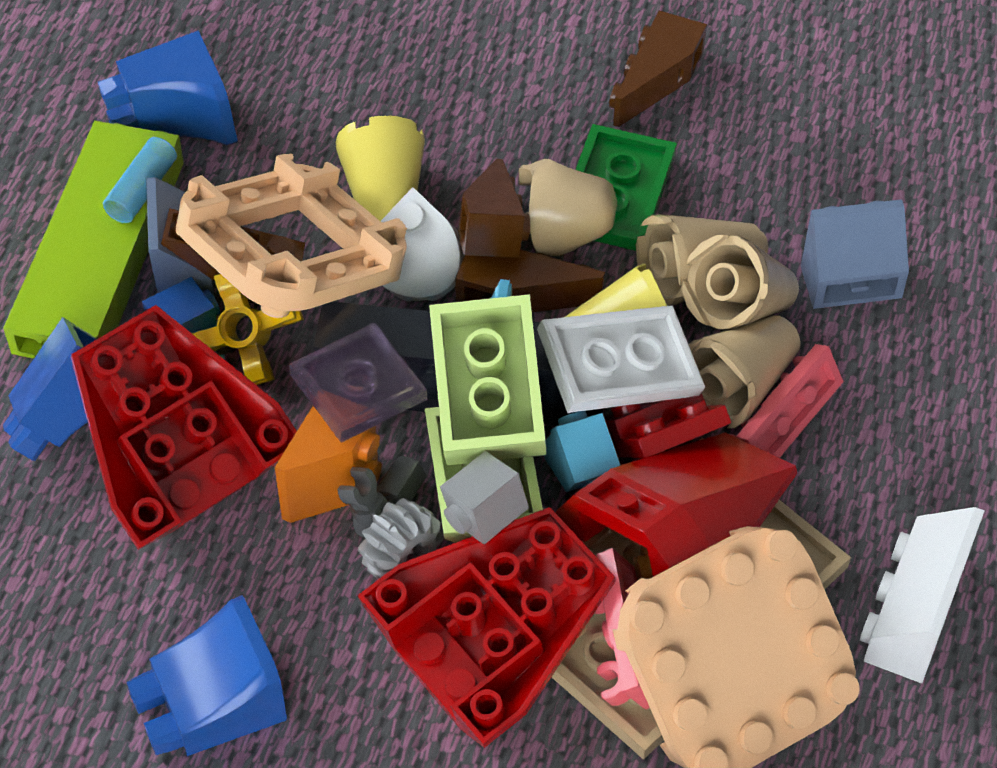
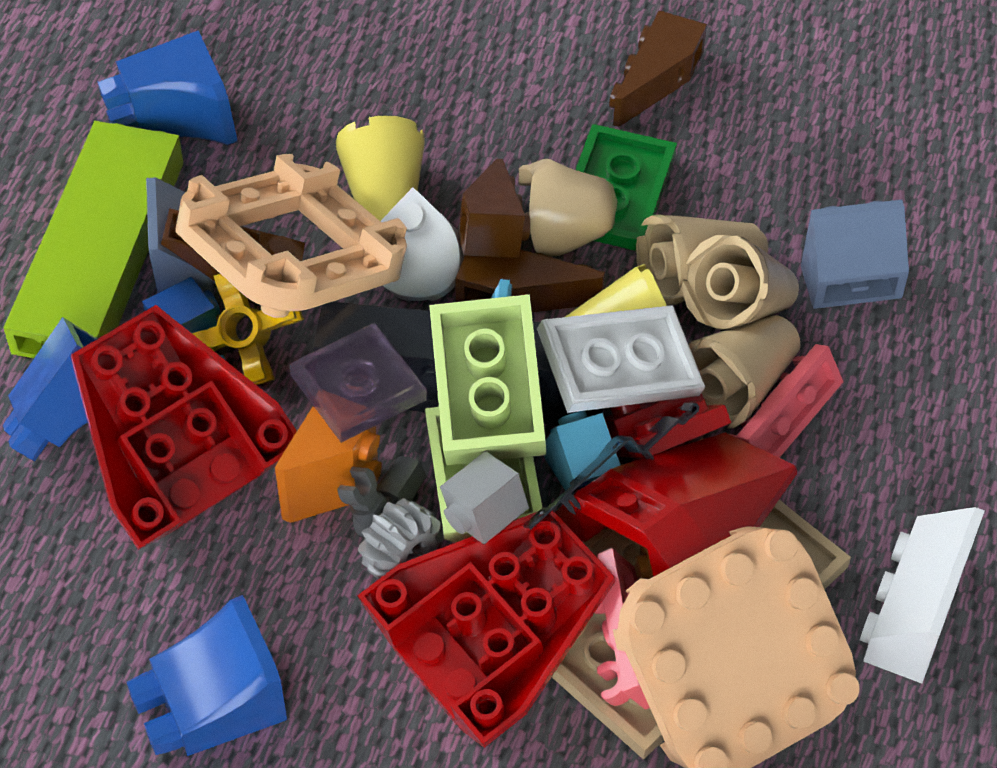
(115, 192): medium azure piece -> none
(662, 427): none -> black piece

